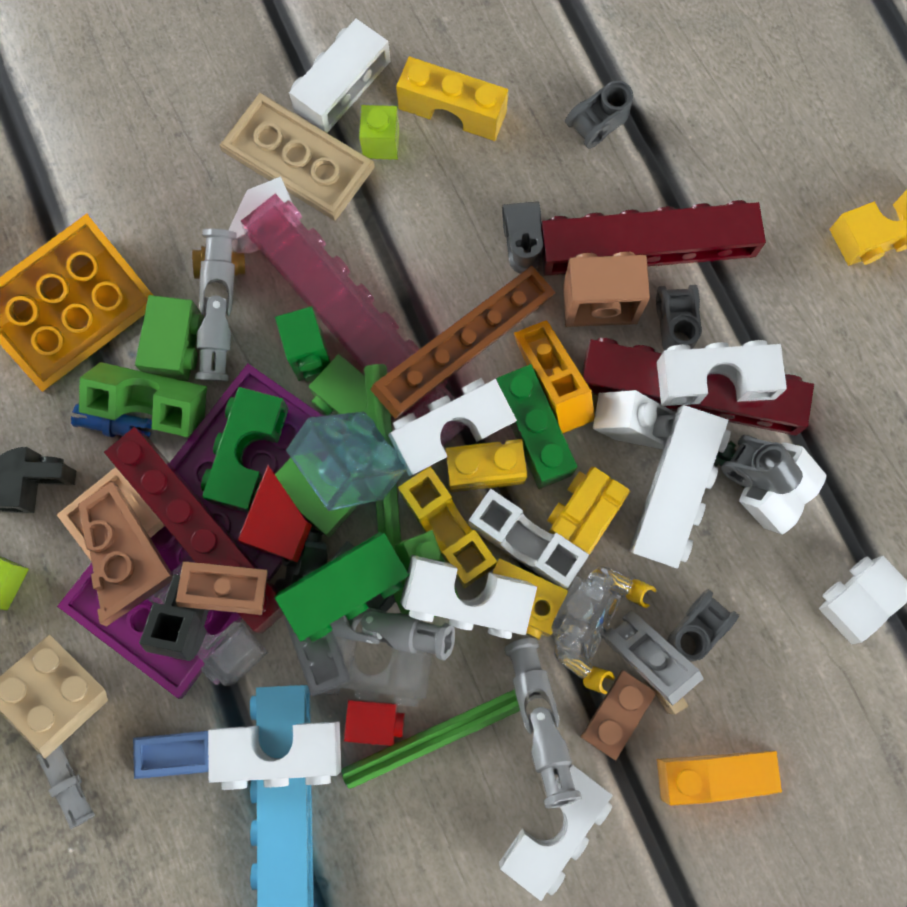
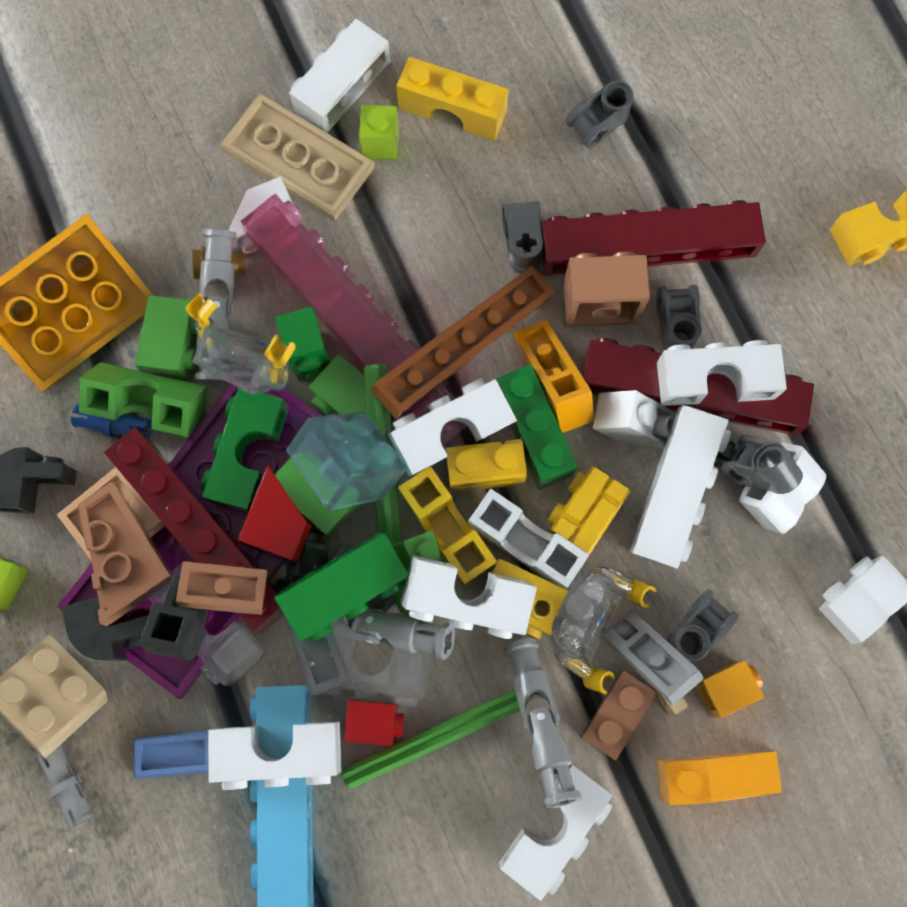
(97, 640): none -> pearl dark grey brick
(237, 355): none -> clear torso
(731, 688): none -> light orange brick

